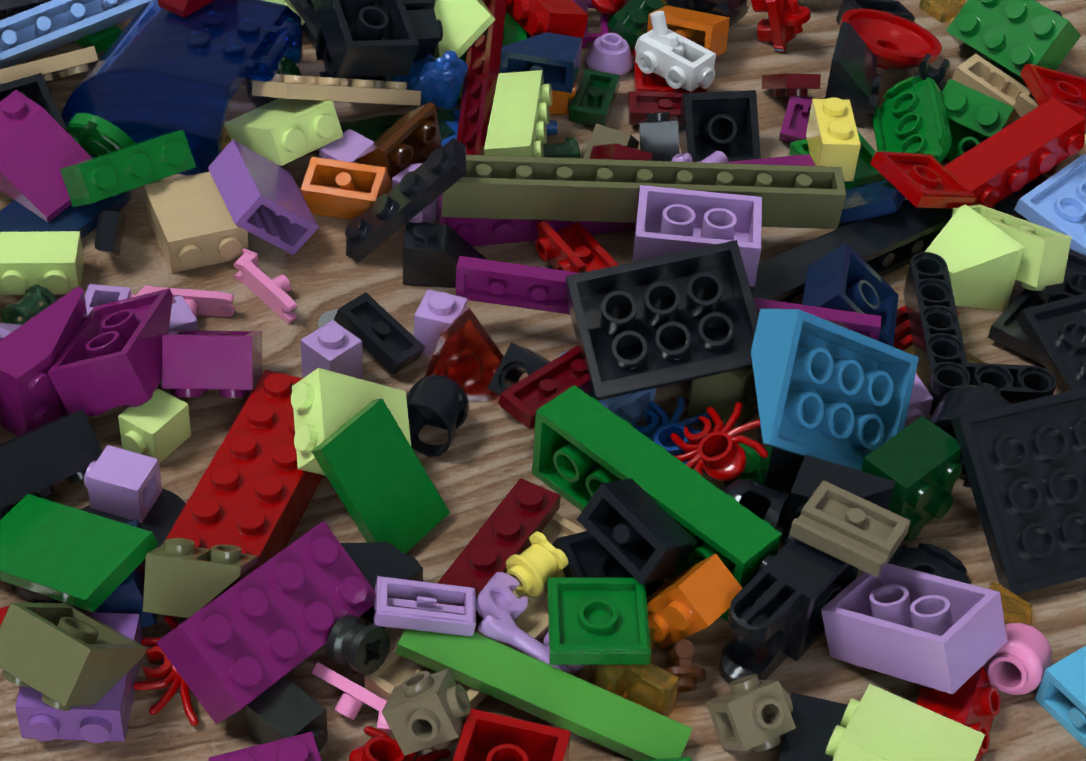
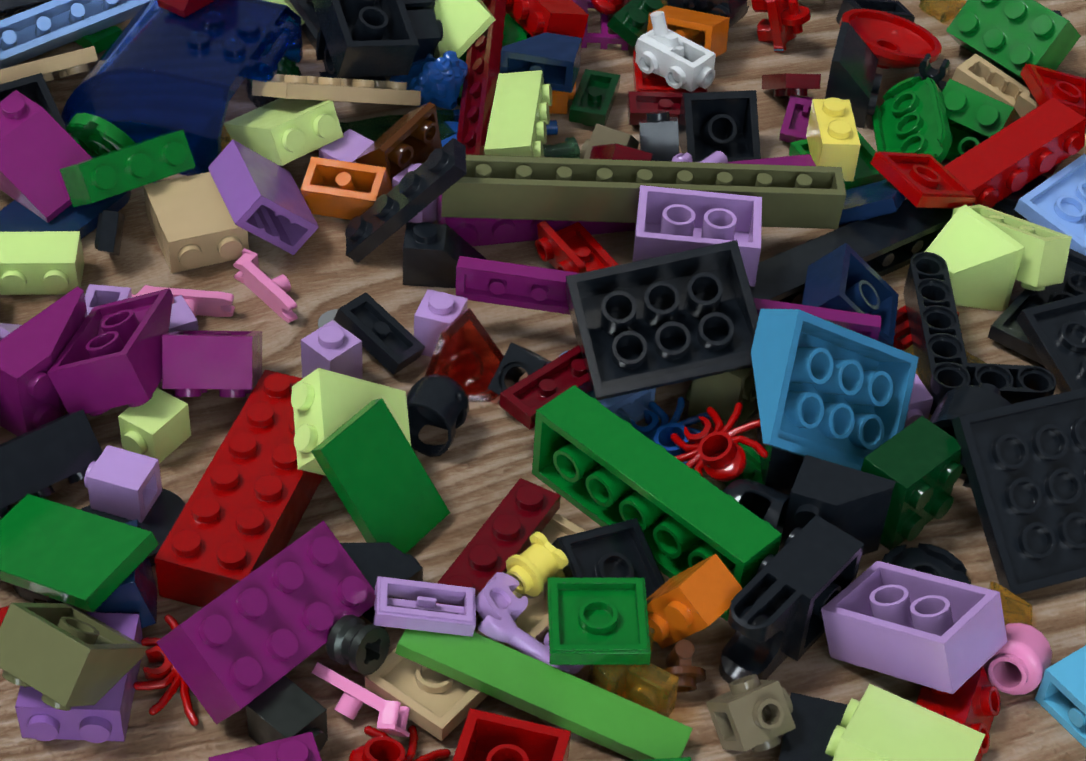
(33, 296): clear green bush -> none
(187, 577): olive slope -> none
(427, 711): dark tan brick -> none
(610, 55): lavender cone -> none
(636, 530): black brick -> none
(850, 528): dark tan plate -> none

